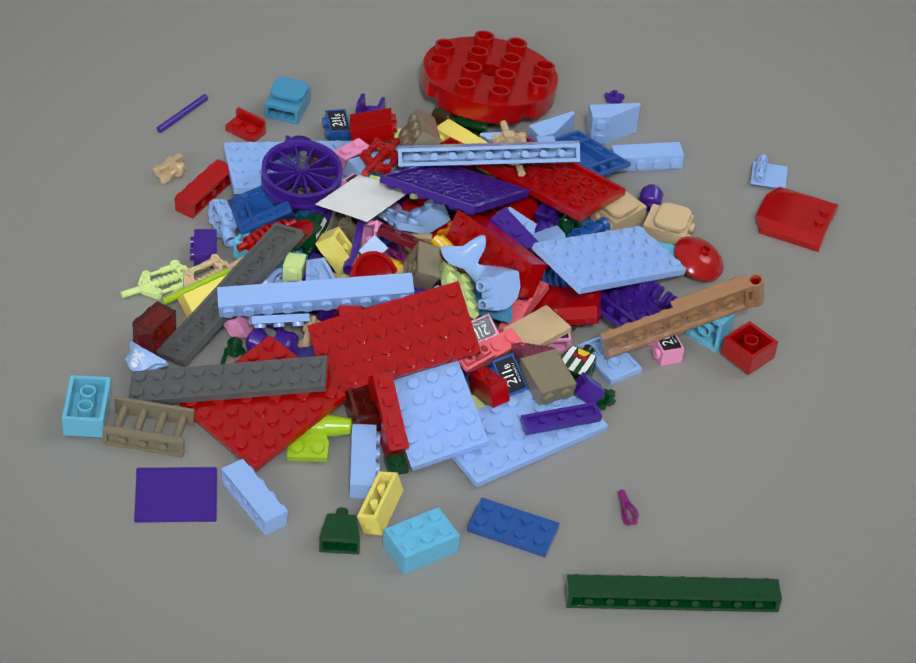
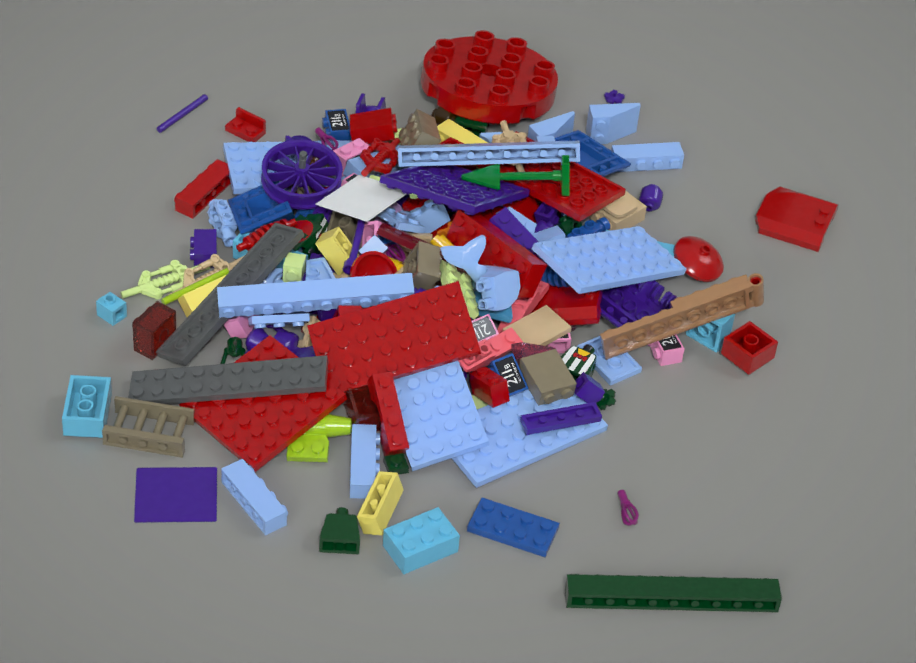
(111, 308): none -> medium azure brick
(141, 359): light blue hat -> none
(170, 169): tan hips -> none
(288, 100): dark azure brick -> none
(324, 138): none -> magenta piece
(491, 176): none -> green piece
(669, 222): tan brick -> none
(768, 174): light blue hinge -> none

